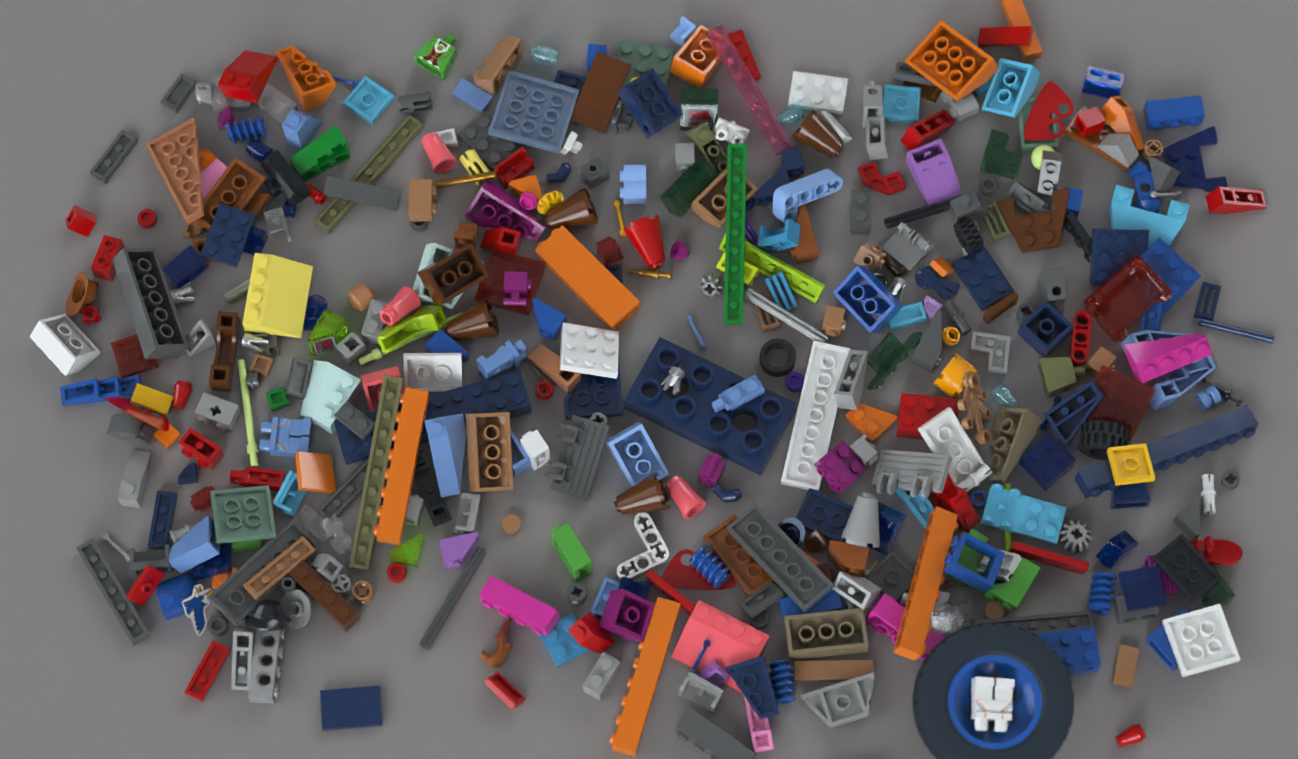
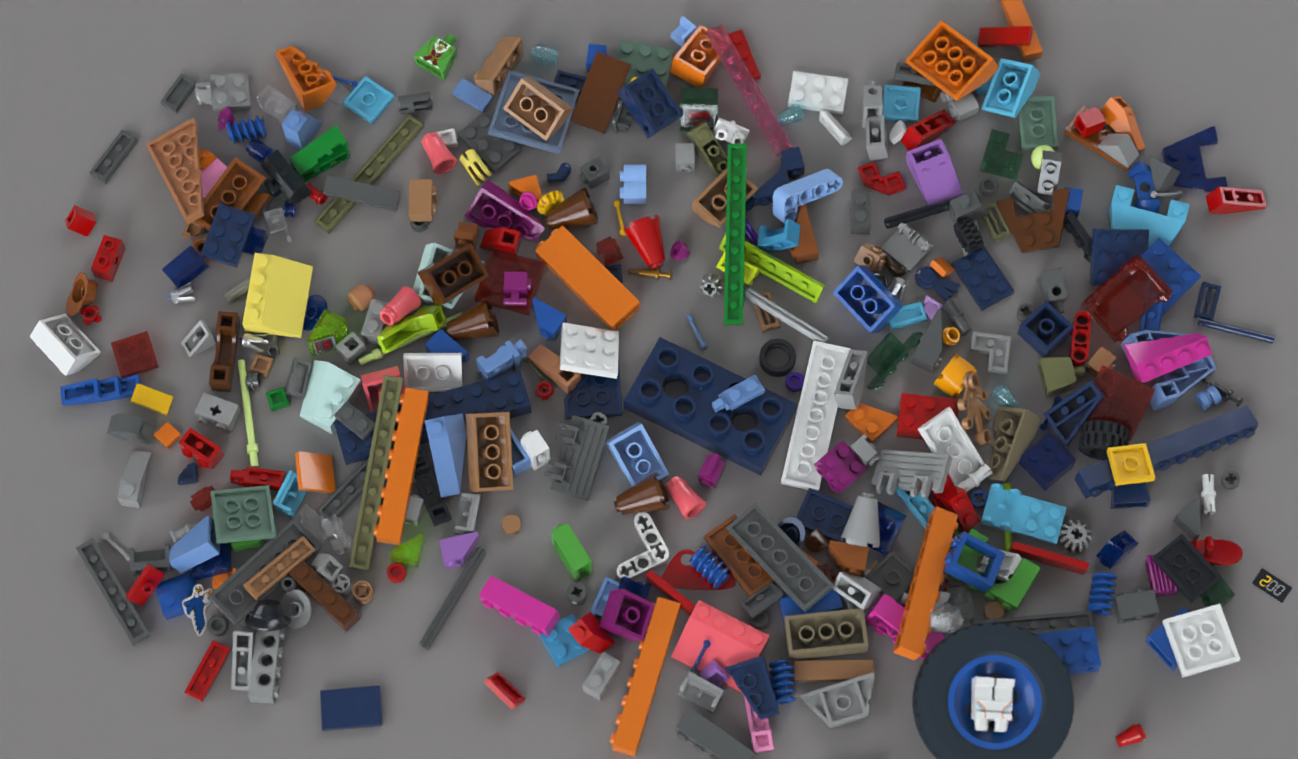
(124, 404): red piece -> none
(147, 218): red tile -> none
(150, 303): dark grey brick -> none
(162, 519): dark blue tile -> none
(182, 392): red cone -> none
(247, 76): red slope -> none
(286, 436): medium blue hips -> none
(465, 179): pearl gold bar -> none
(502, 649): dark orange piece -> none
(514, 167): red hinge -> none
(537, 108): none -> medium nougat slope
(570, 144): white tile -> none
(675, 376): flat silver piece -> none
(687, 188): clear green brick -> none
(727, 495): dark blue arm -> none
(786, 288): dark azure tile -> none
(818, 135): reddish brown cone -> none
(833, 321): medium nougat brick -> none
(897, 132): none -> white tile
(1000, 308): reddish brown tile -> none
(1039, 120): red piece -> none
(1102, 82): clear blue hinge -> none
(1125, 666): medium nougat tile -> none
(1142, 588): clear blue tile -> none
(1149, 151): medium nougat wheel -> none
(1174, 112): blue brick -> none
(1272, 585): none -> black sticker

